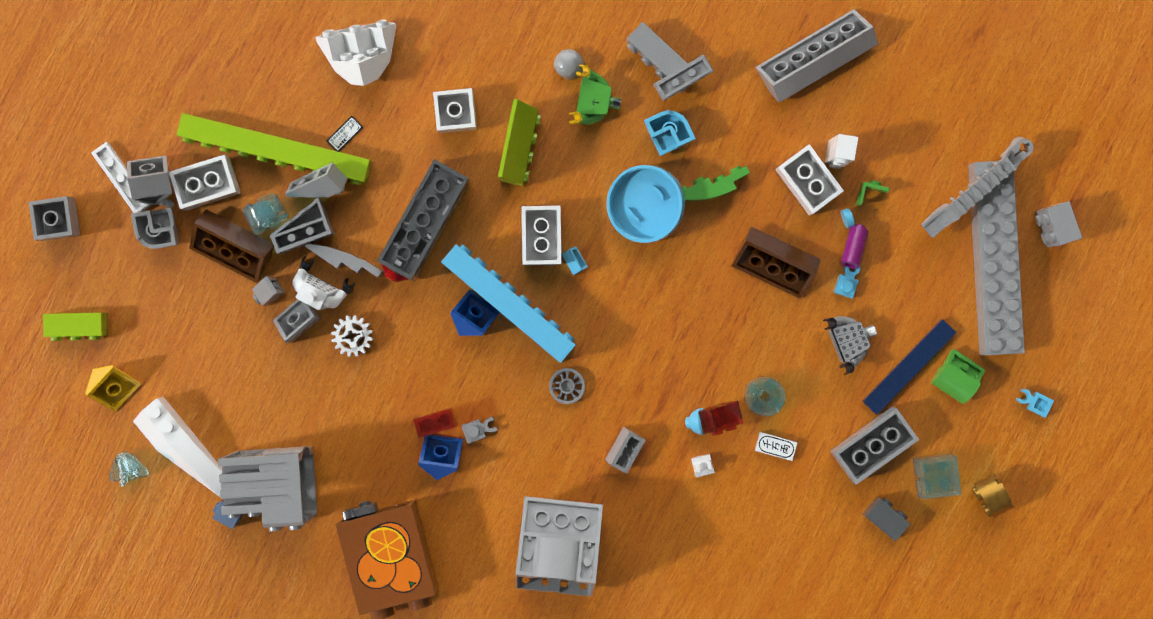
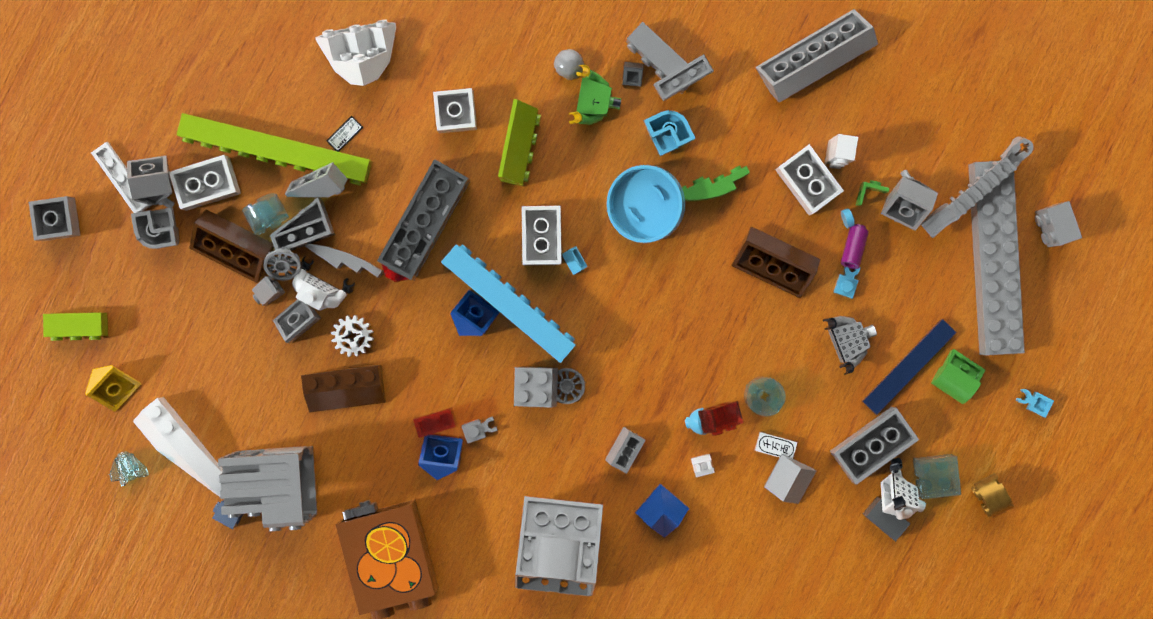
(282, 264): none -> light grey wheel
(343, 388): none -> reddish brown slope
(535, 387): none -> light grey brick
(632, 74): none -> dark grey slope
(662, 511): none -> blue slope
(789, 479): none -> slope
(899, 495): none -> white torso
(909, 202): none -> light grey piece

